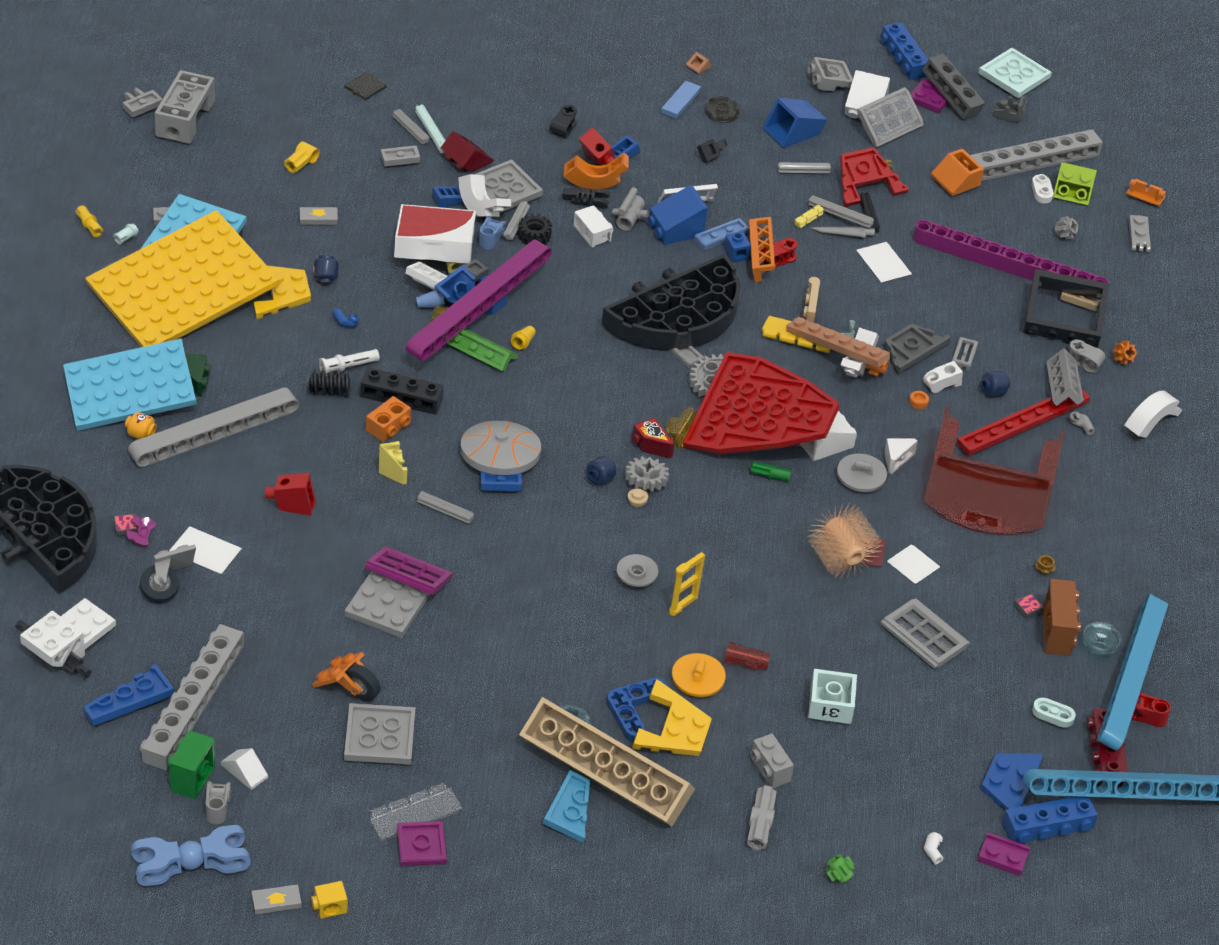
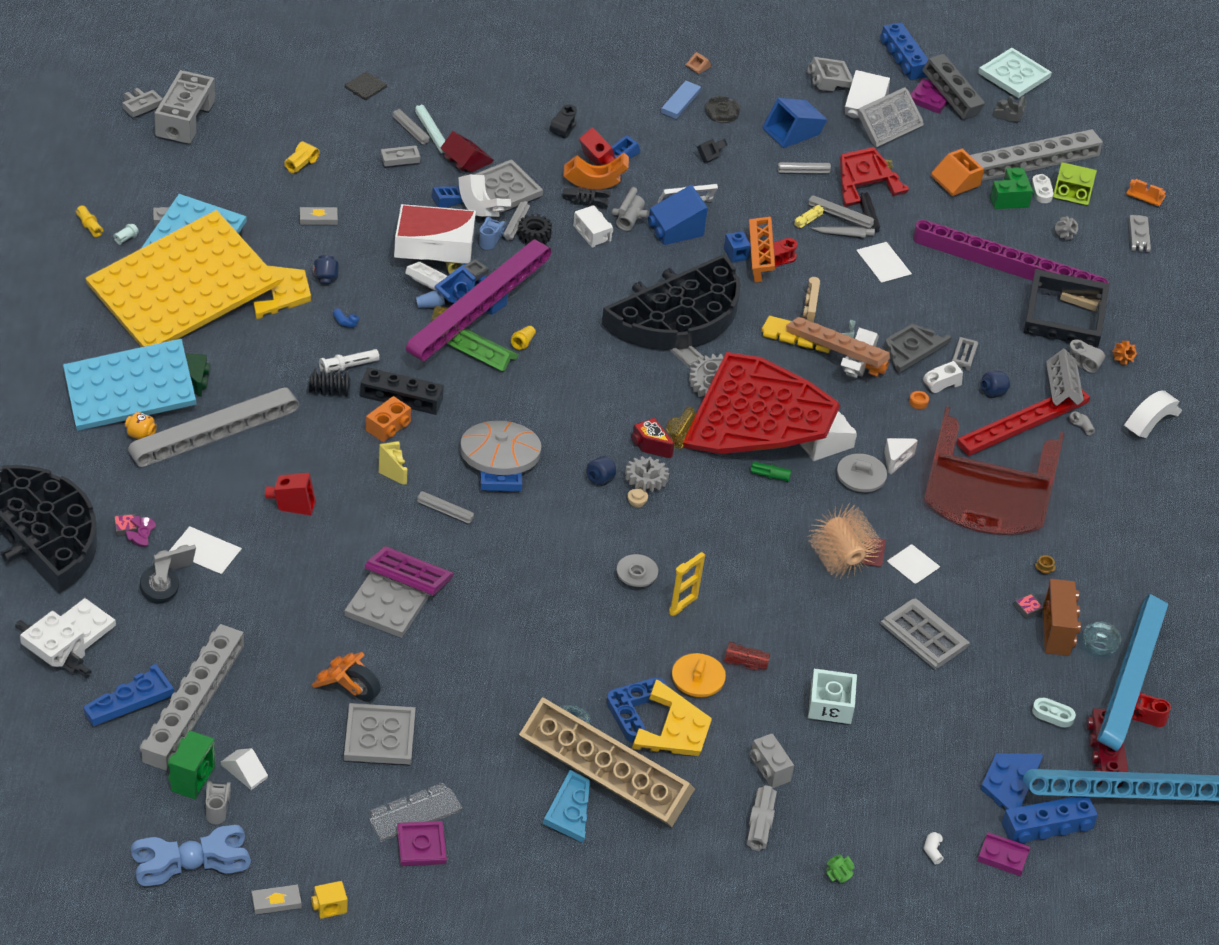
(716, 235): medium blue tile -> none
(1012, 191): none -> green brick

